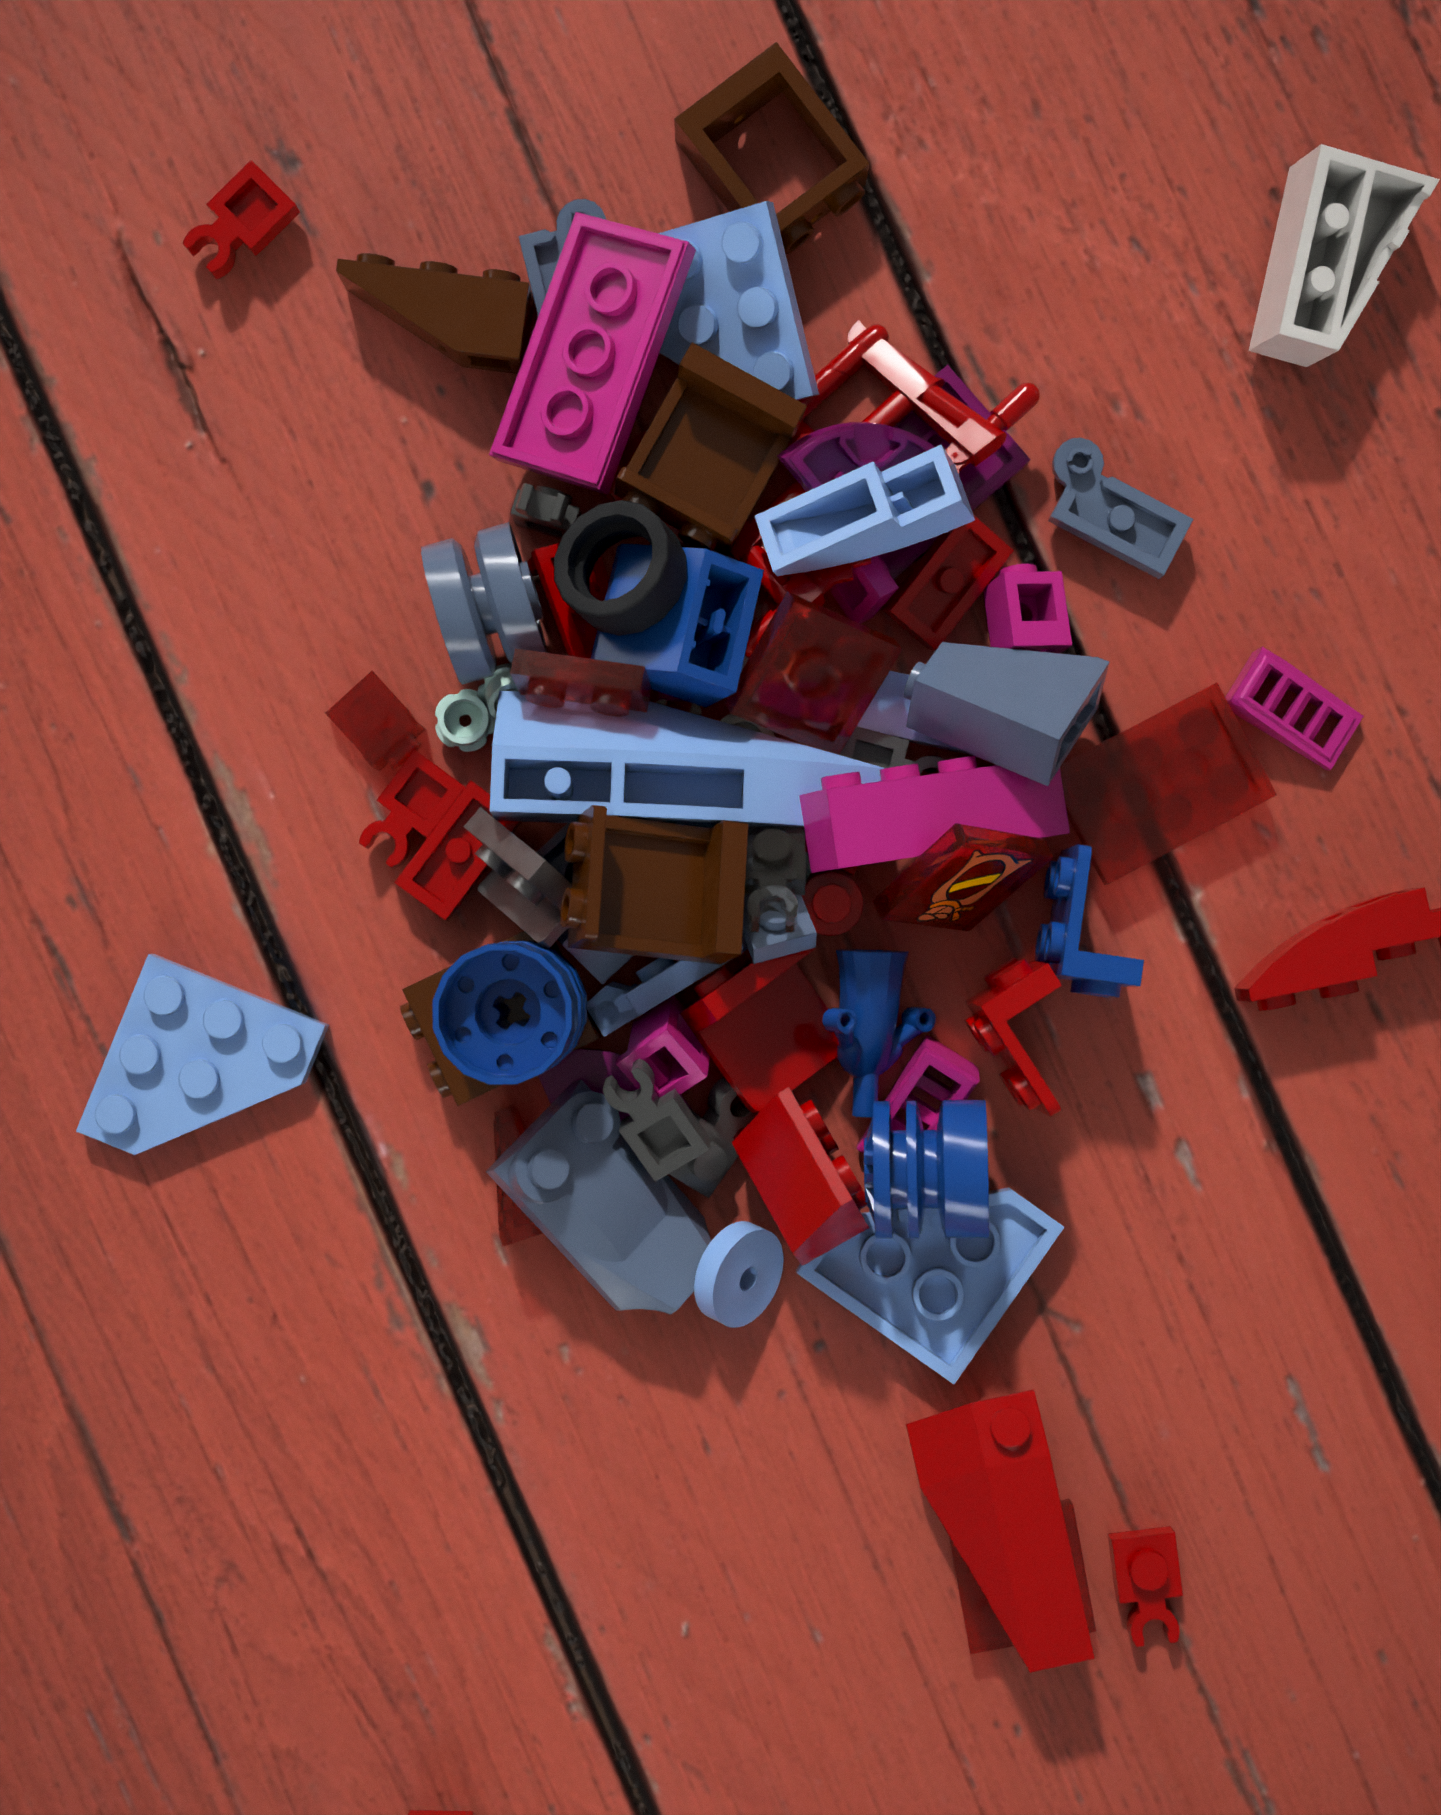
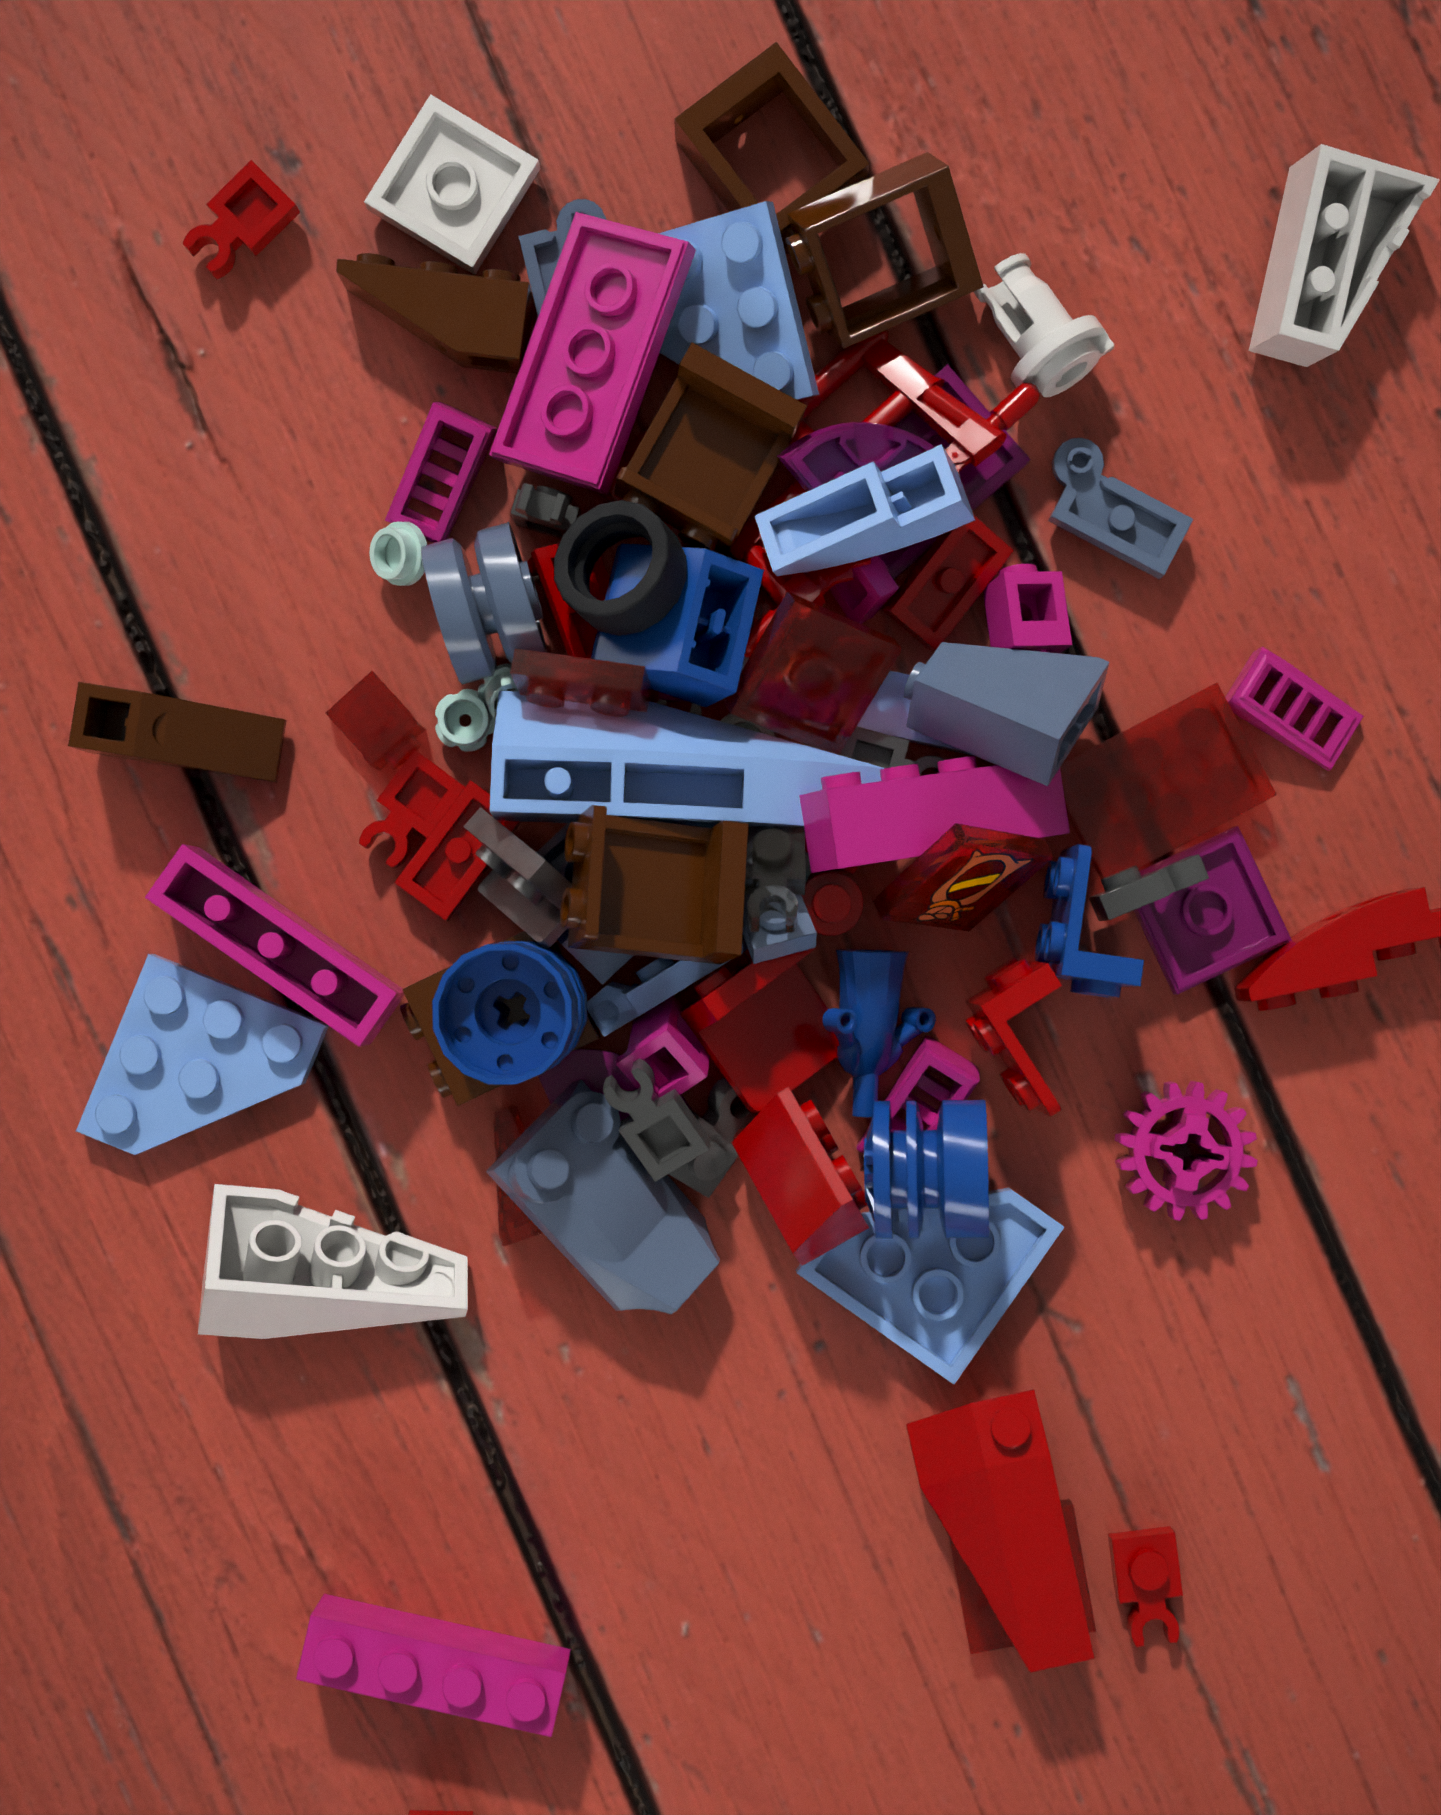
(176, 732): none -> reddish brown slope
(275, 944): none -> dark pink brick
(303, 1272): none -> white wedge
(397, 553): none -> light aqua plate
(434, 1664): none -> dark pink brick
(441, 416): none -> dark pink slope
(452, 184): none -> white plate
(738, 1274): light blue piece -> none
(946, 232): none -> reddish brown window
(1048, 341): none -> white piece
(1130, 890): none -> dark grey plate
(1184, 1175): none -> dark pink gear
(1216, 920): none -> magenta tile

